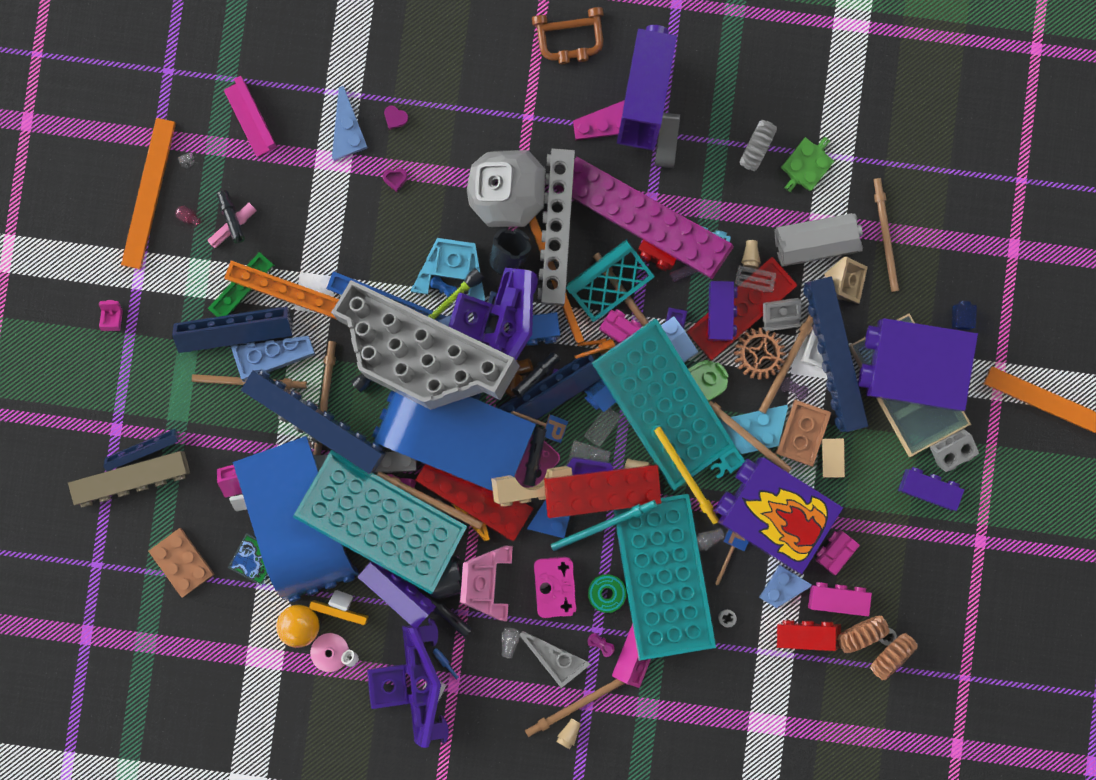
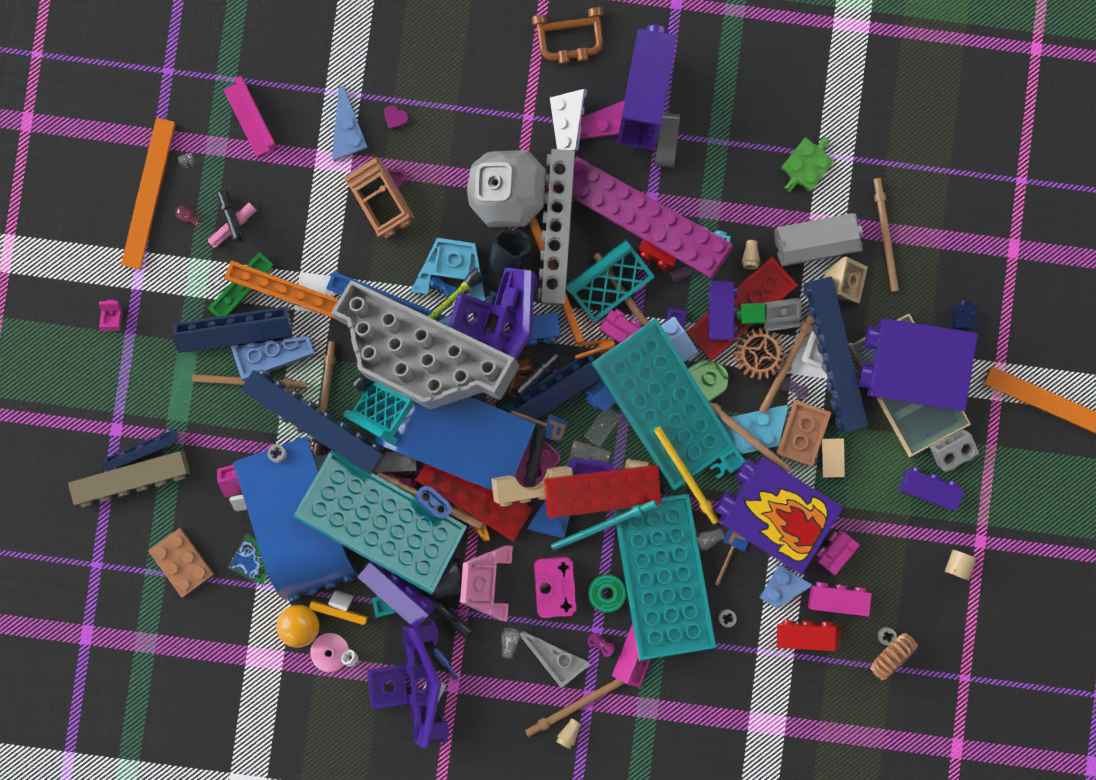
(280, 458): none -> light grey bush
(365, 175): none -> nougat door
(372, 423): none -> teal fence
(381, 607): none -> teal plate
(435, 500): none -> blue plate
(567, 115): none -> white wing
(751, 314): none -> green brick
(758, 145): light grey gear -> none
(761, 280): clear tile -> none
(863, 634): nougat gear -> none
(960, 564): none -> tan piece

